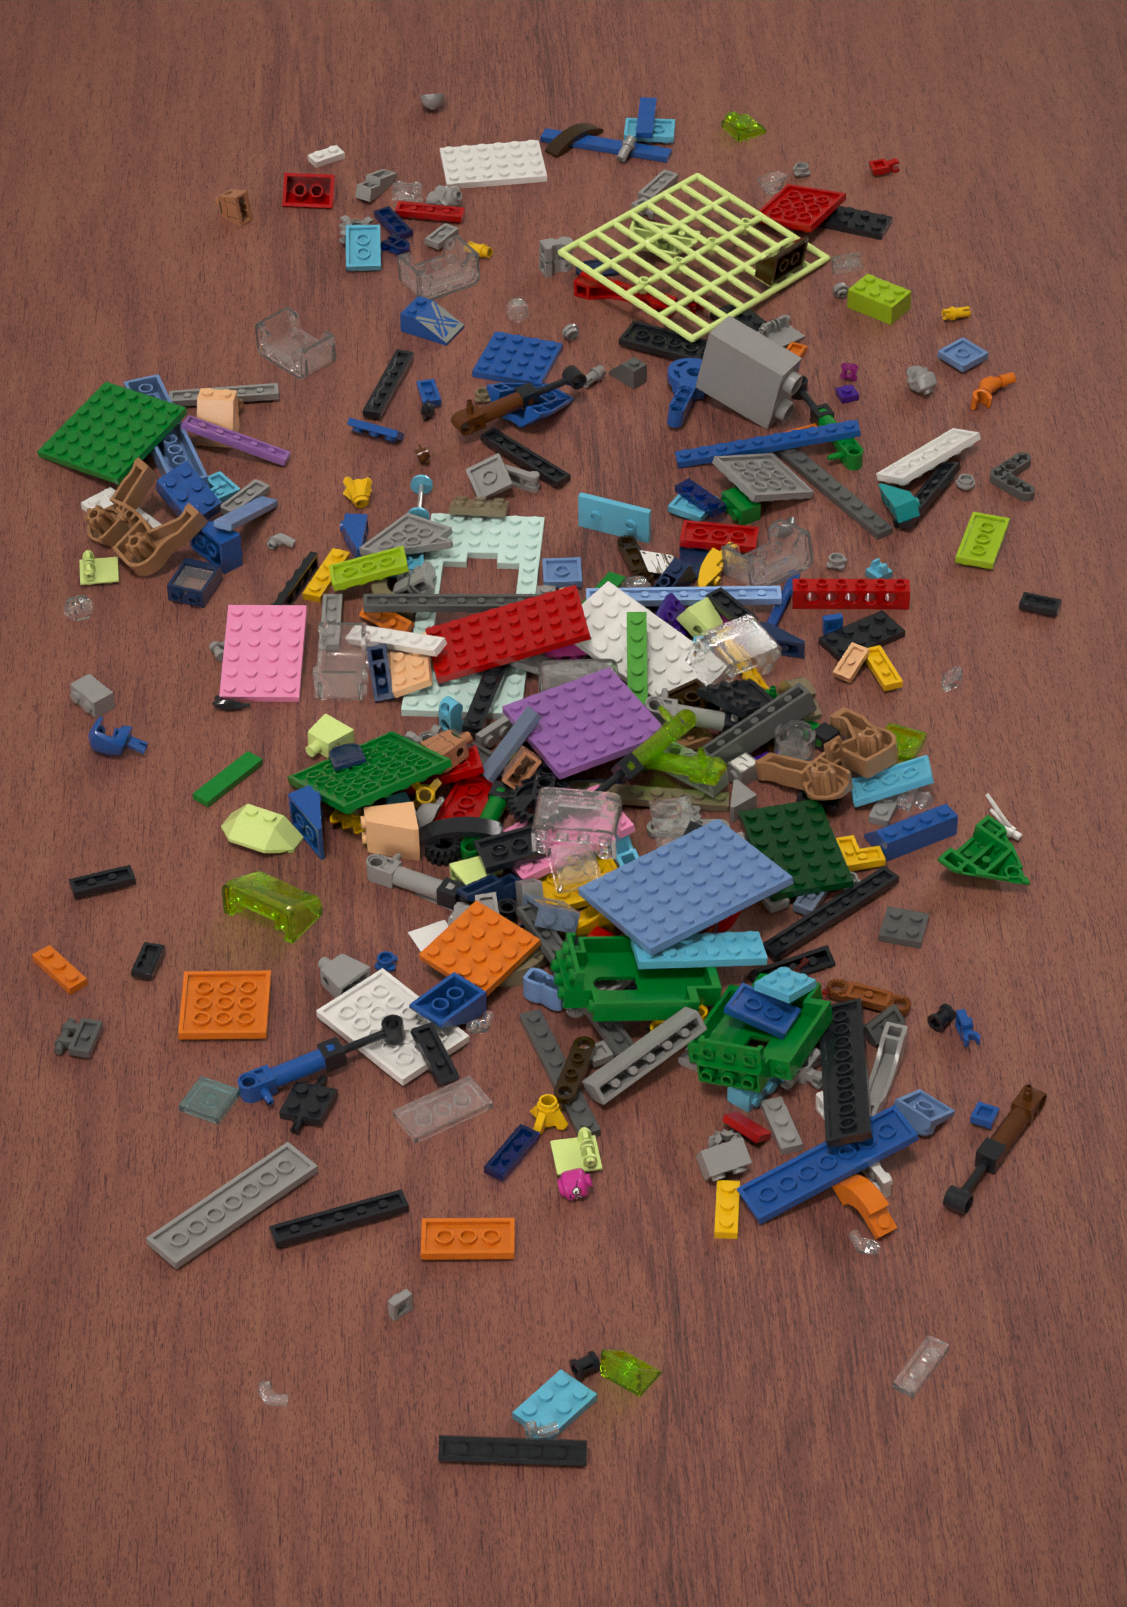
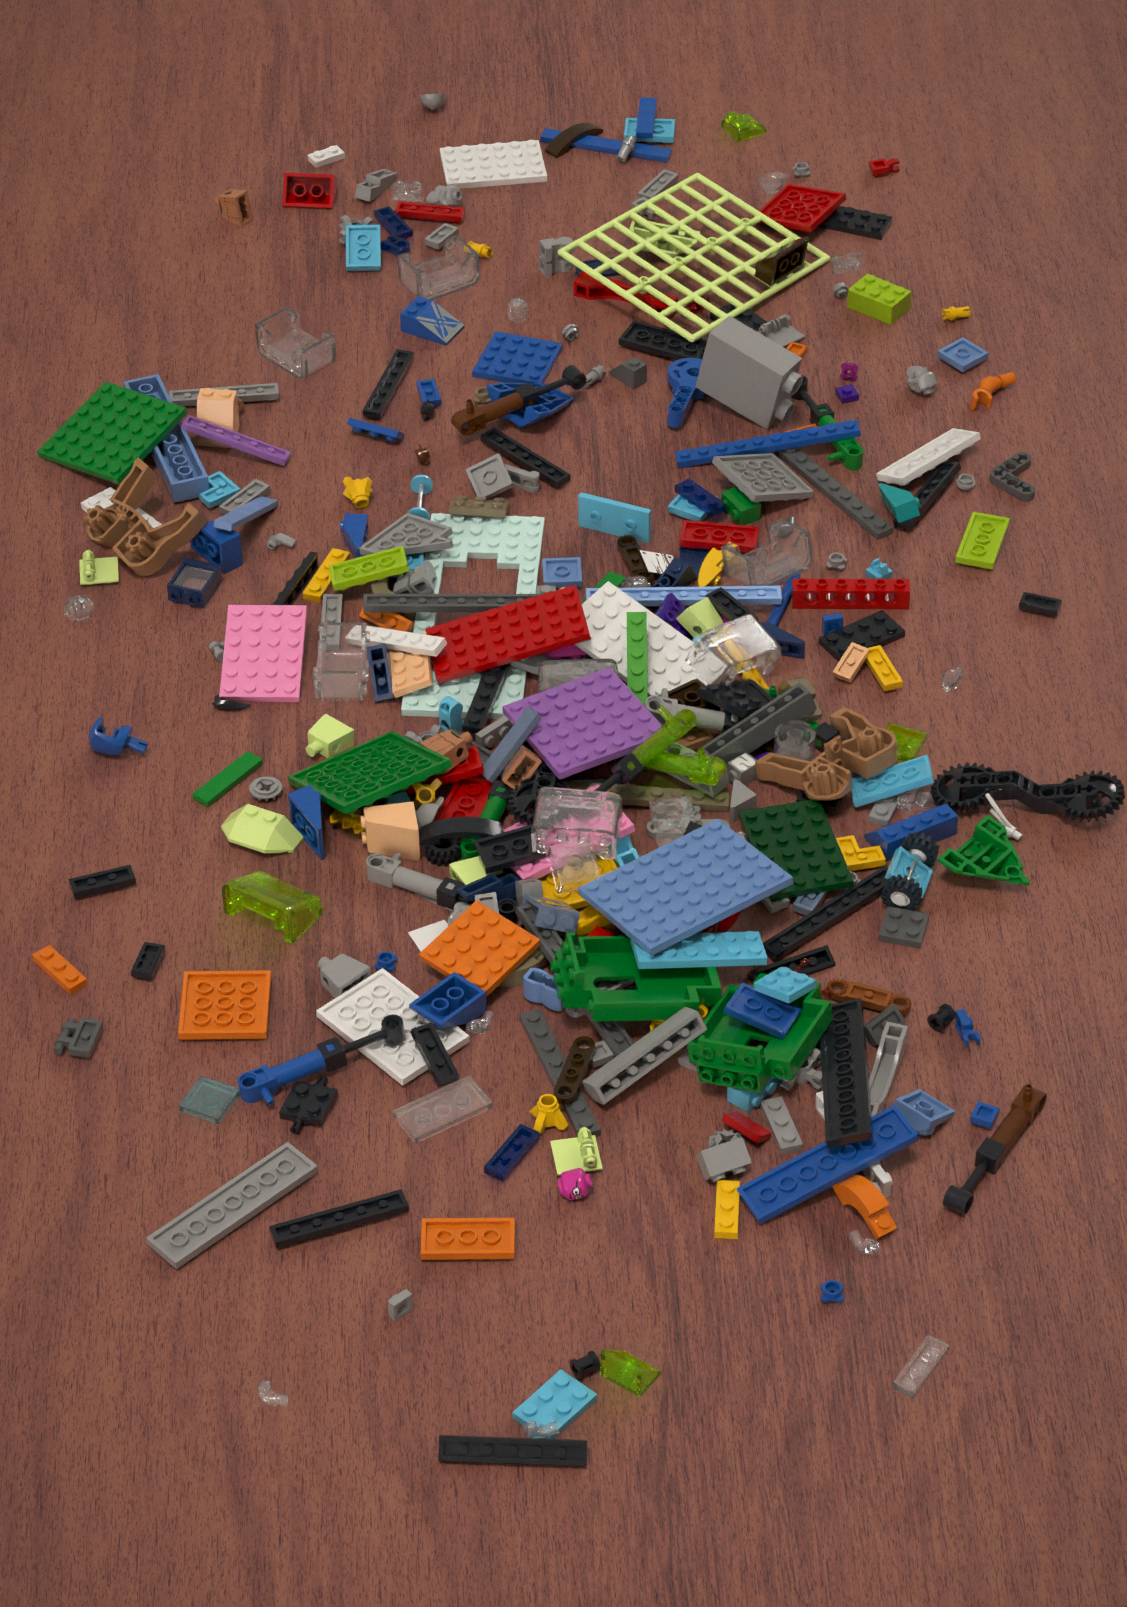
(92, 696): light grey brick -> none
(186, 486): blue brick -> none
(267, 783): none -> light grey gear
(346, 756): dark blue window -> none
(832, 1291): none -> blue plate
(910, 872): none -> plate
(1073, 797): none -> black beam

